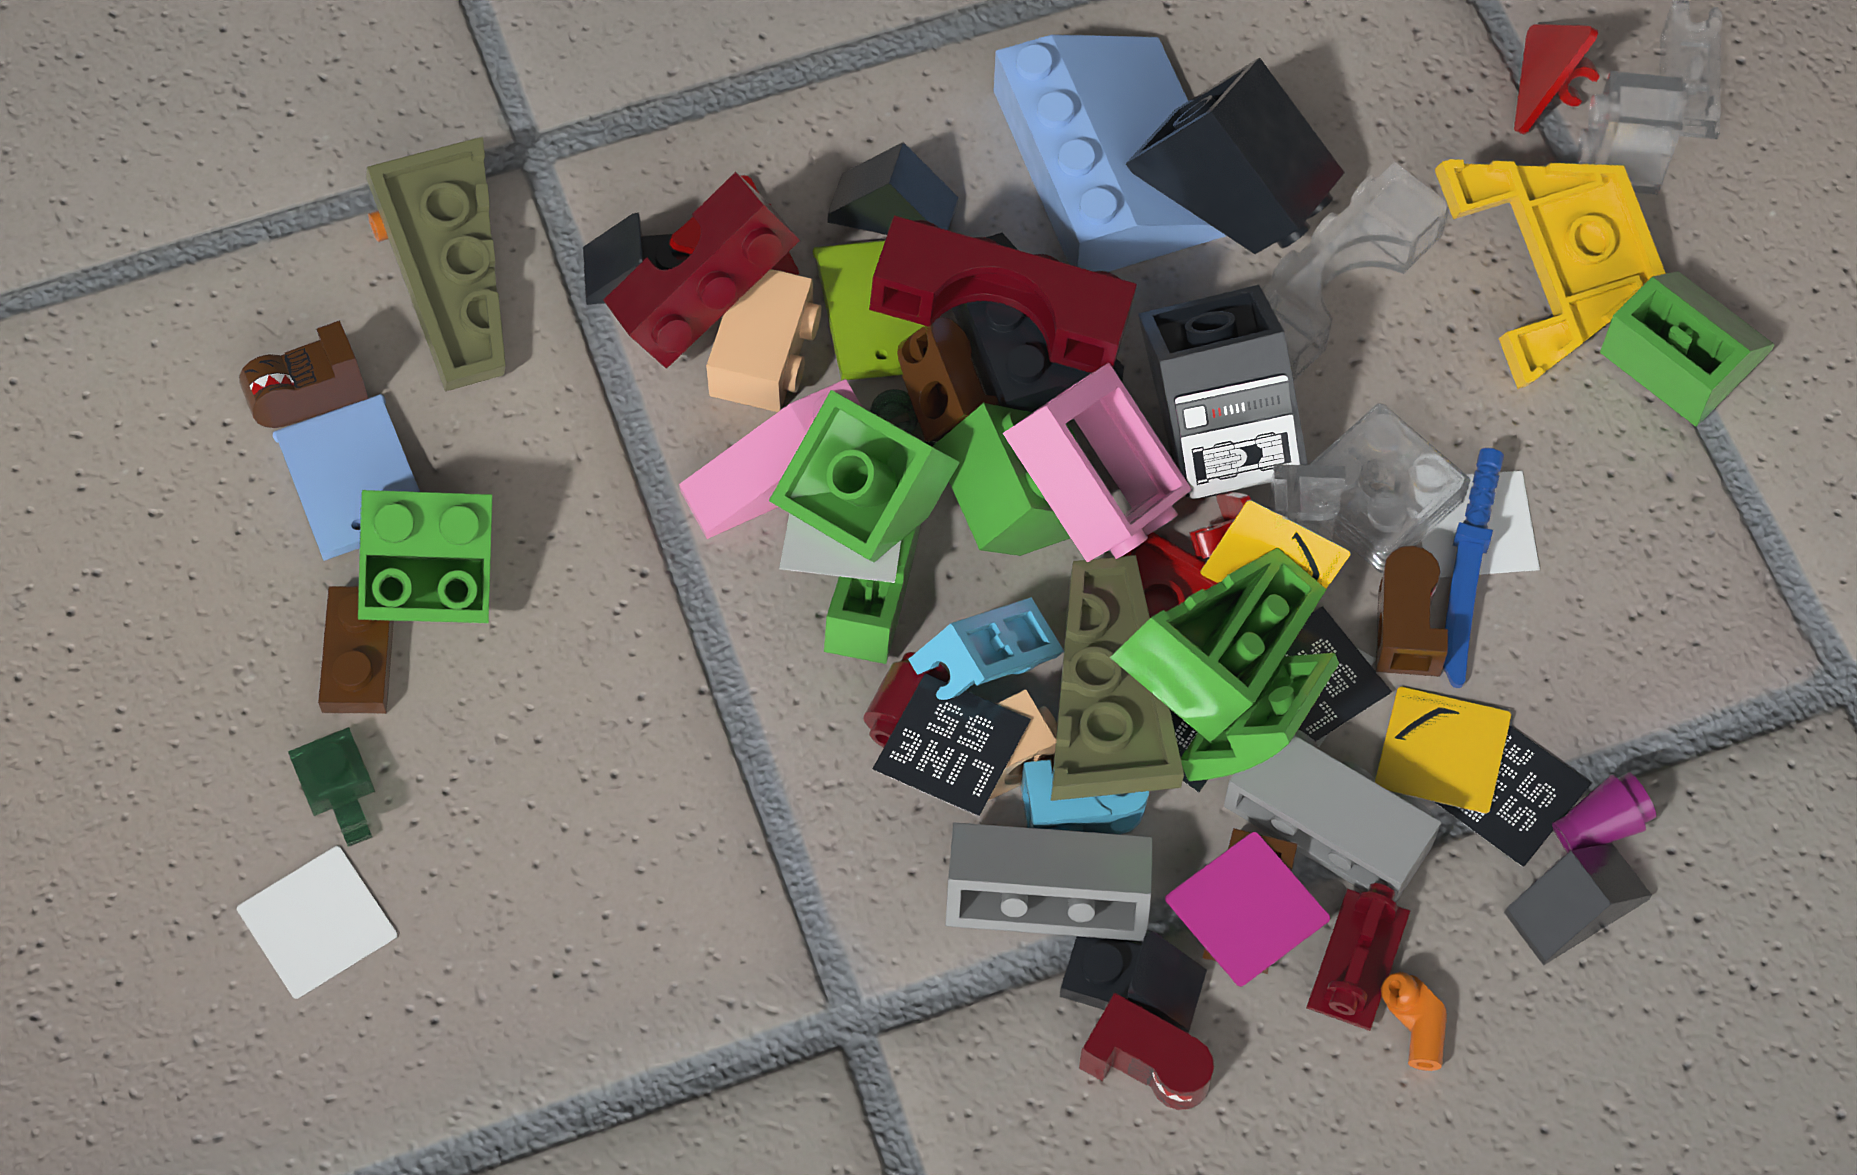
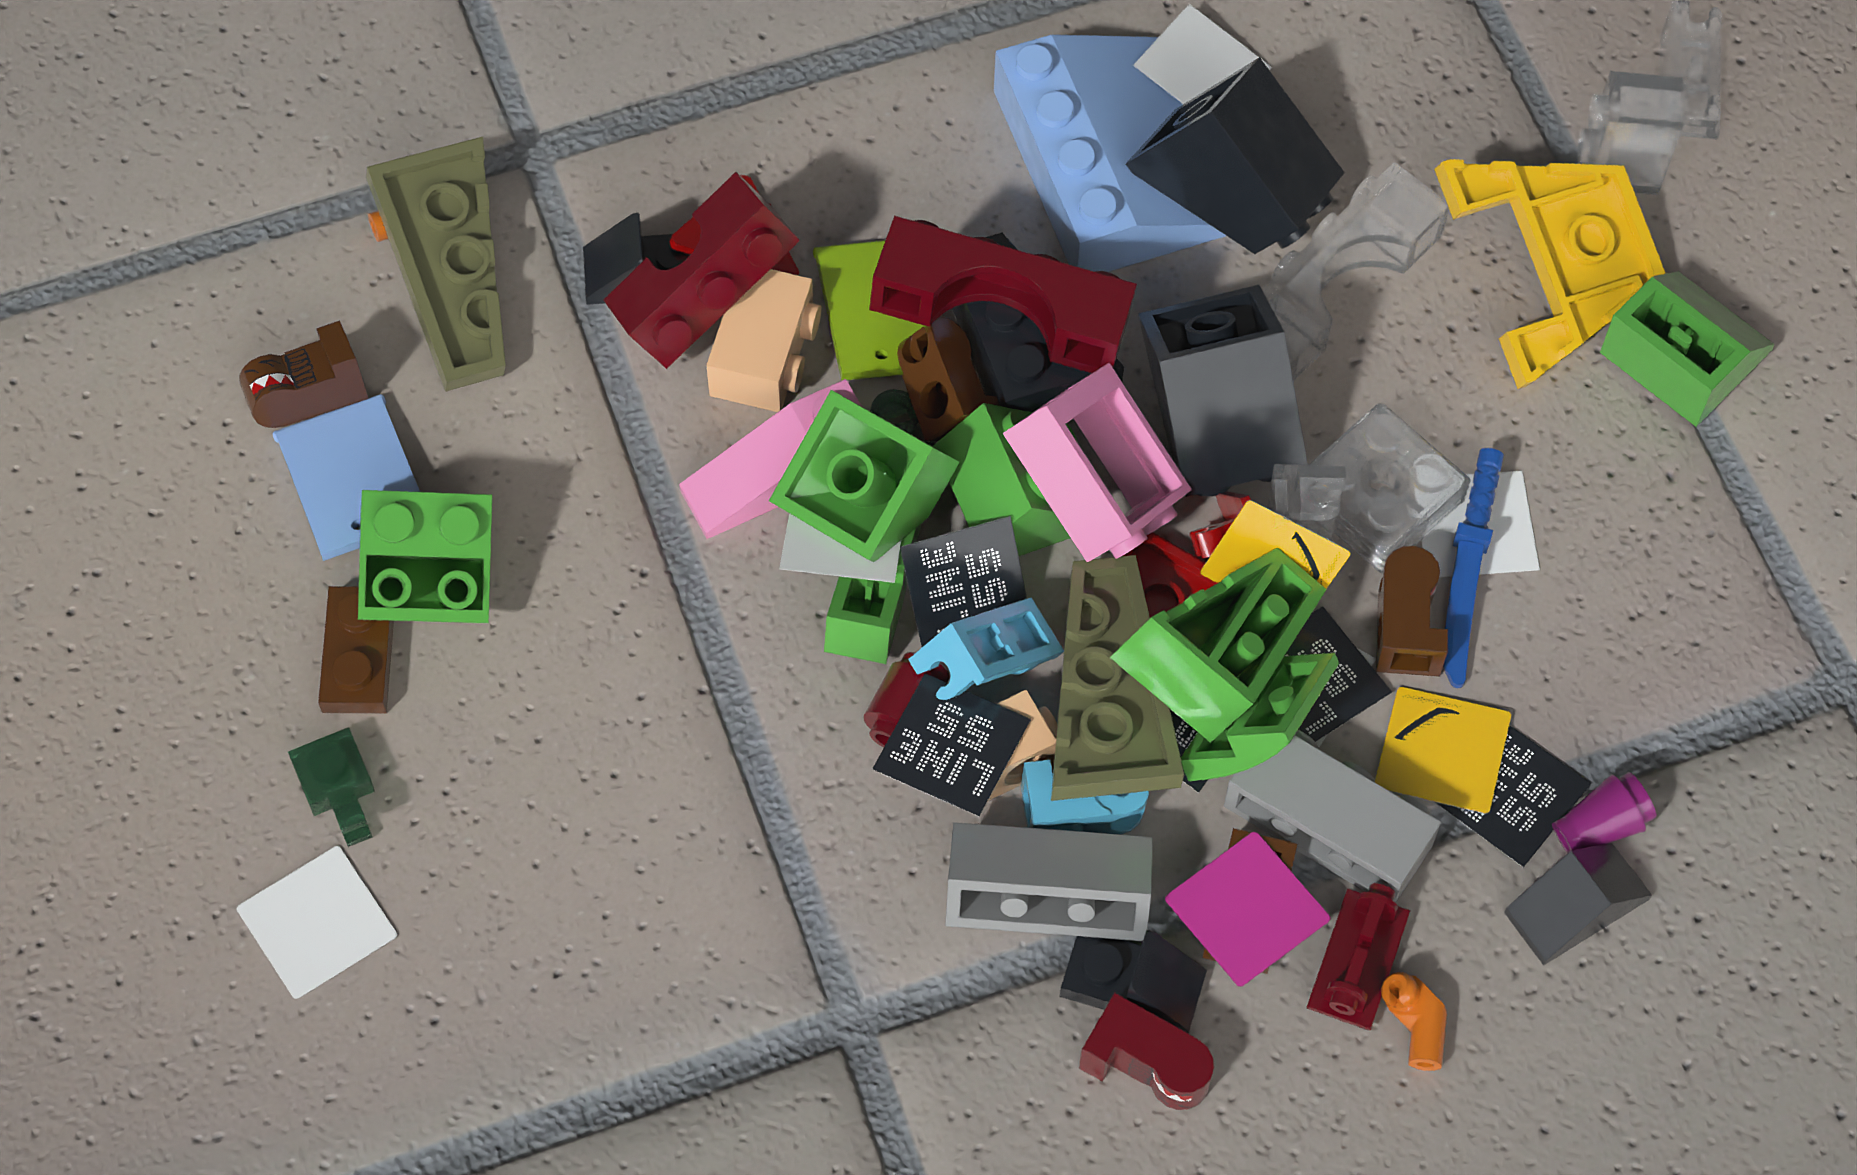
(890, 186): black slope -> none
(962, 575): none -> black sticker
(1193, 56): none -> white sticker
(1236, 435): sticker -> none
(1549, 64): red piece -> none

